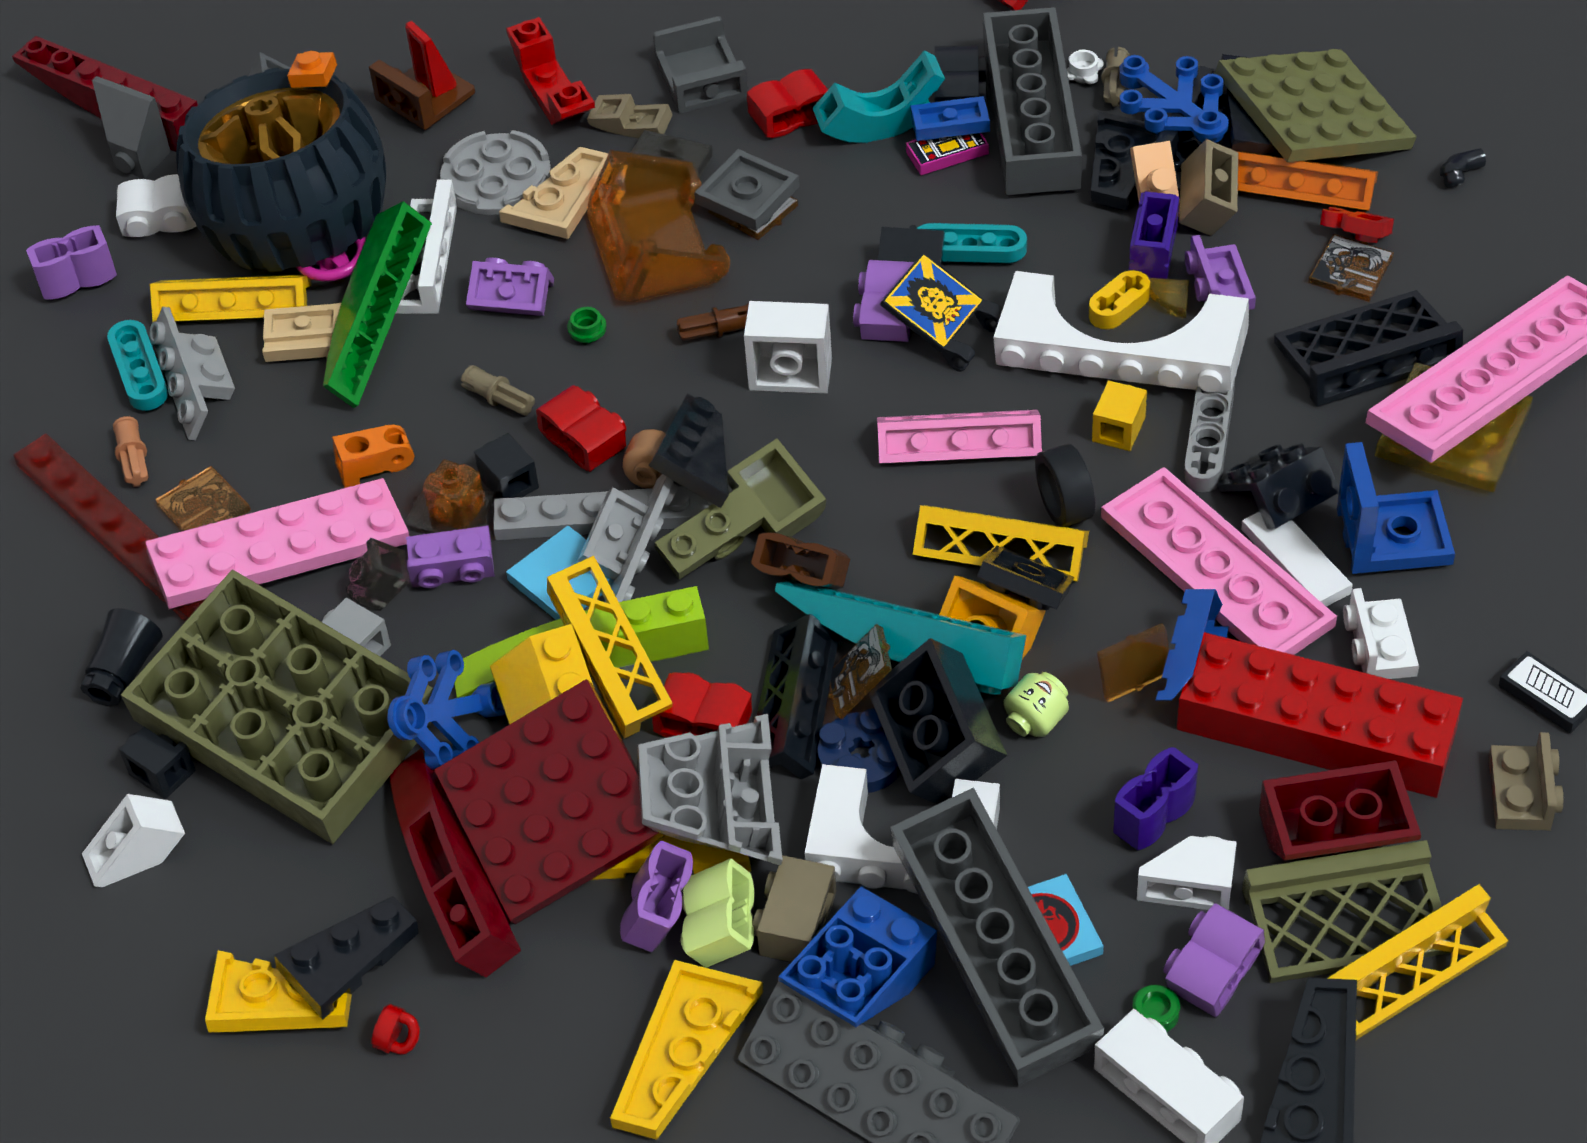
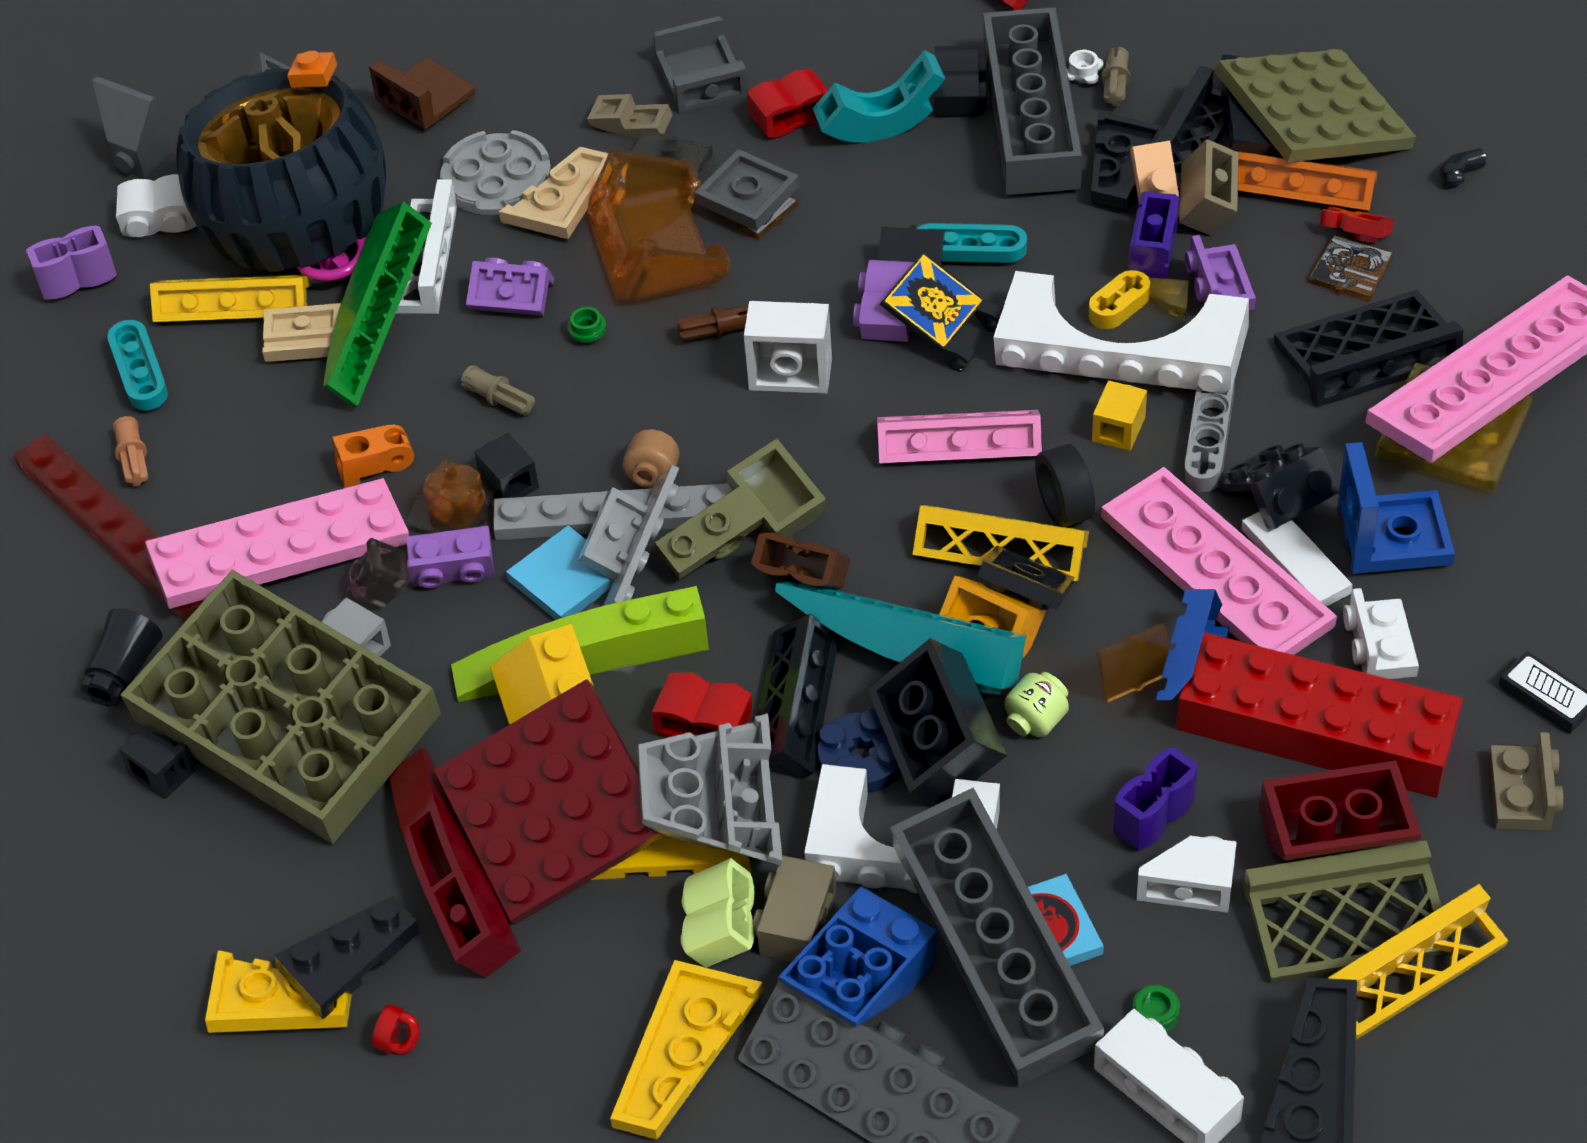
(73, 74): dark red slope -> none
(133, 839): white slope -> none
(192, 370): light grey bracket -> none
(202, 501): clear orange piece -> none
(410, 717): blue plant -> none
(428, 62): red slope -> none
(543, 74): red slope -> none
(582, 427): red brick -> none
(596, 658): yellow fence -> none
(656, 896): medium lavender brick -> none
(695, 450): black wing -> none
(859, 671): piece -> none
(946, 151): tile -> none
(950, 118): blue plate -> none
(1204, 123): blue plant -> none
(1213, 959): medium lavender brick -> none

